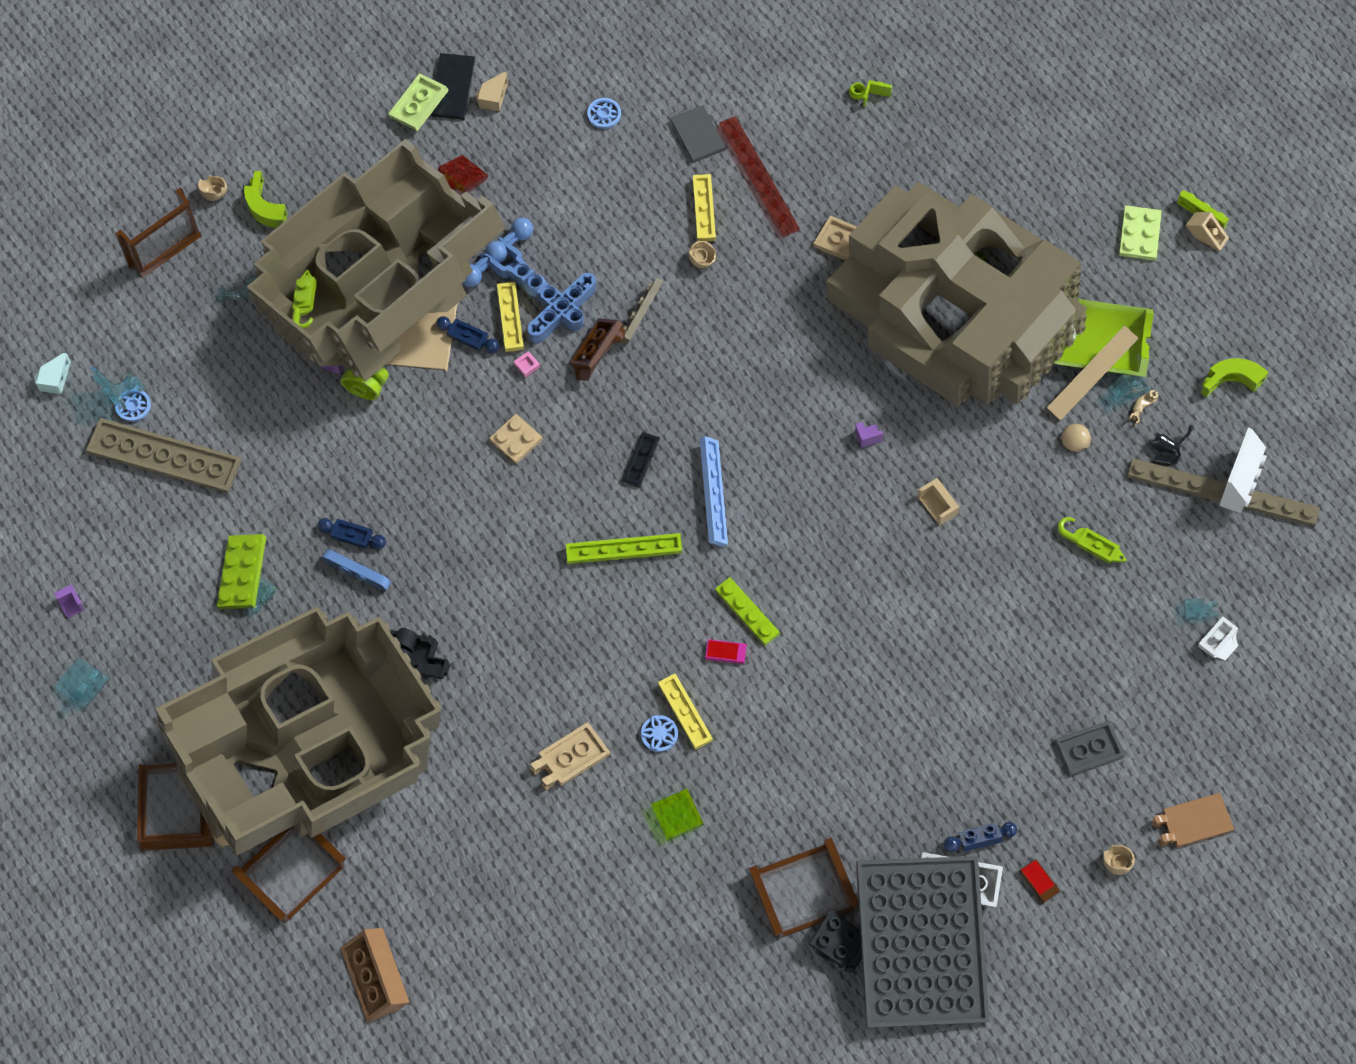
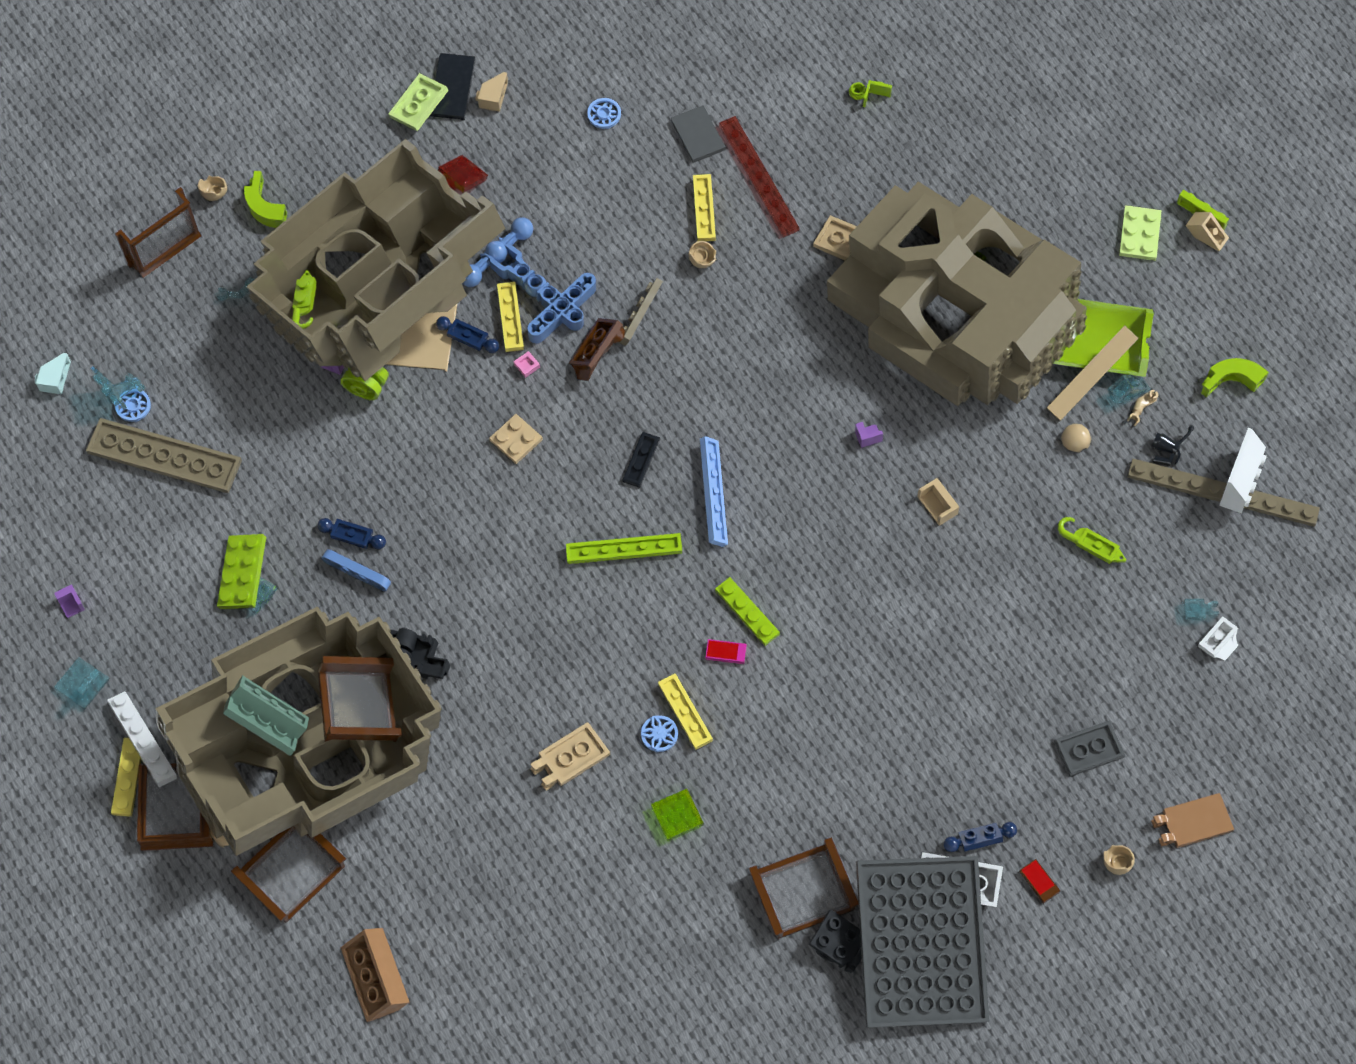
(126, 780): none -> light yellow plate
(142, 739): none -> white plate
(265, 715): none -> sand green slope
(357, 698): none -> piece

